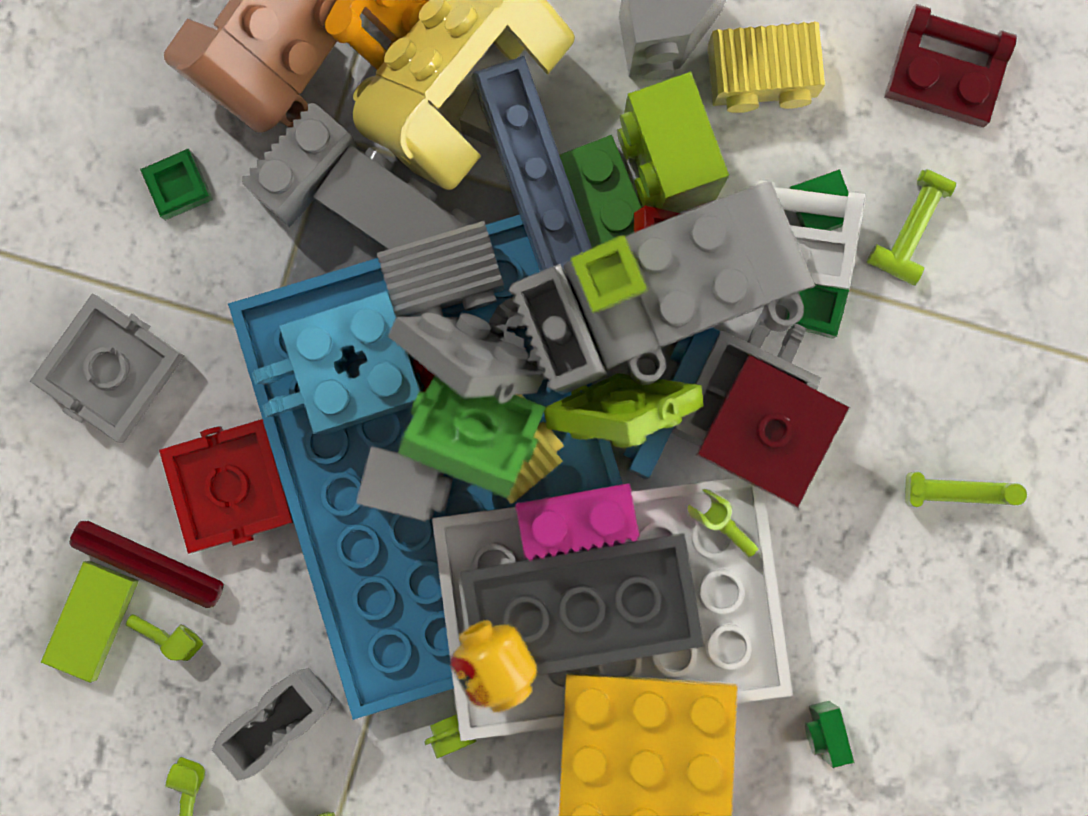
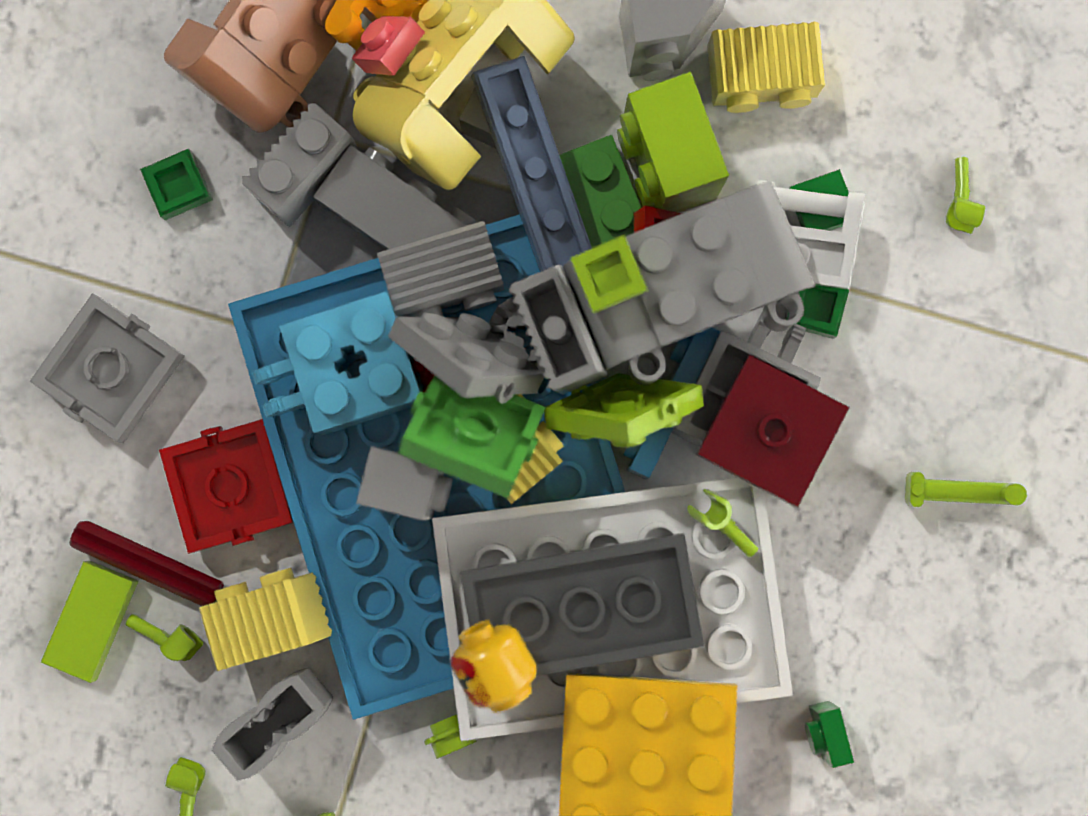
(265, 620): none -> light yellow brick
(387, 44): none -> coral plate
(577, 521): dark pink brick -> none
(897, 260): lime piece -> none
(944, 82): dark red plate -> none
(963, 213): none -> lime hand

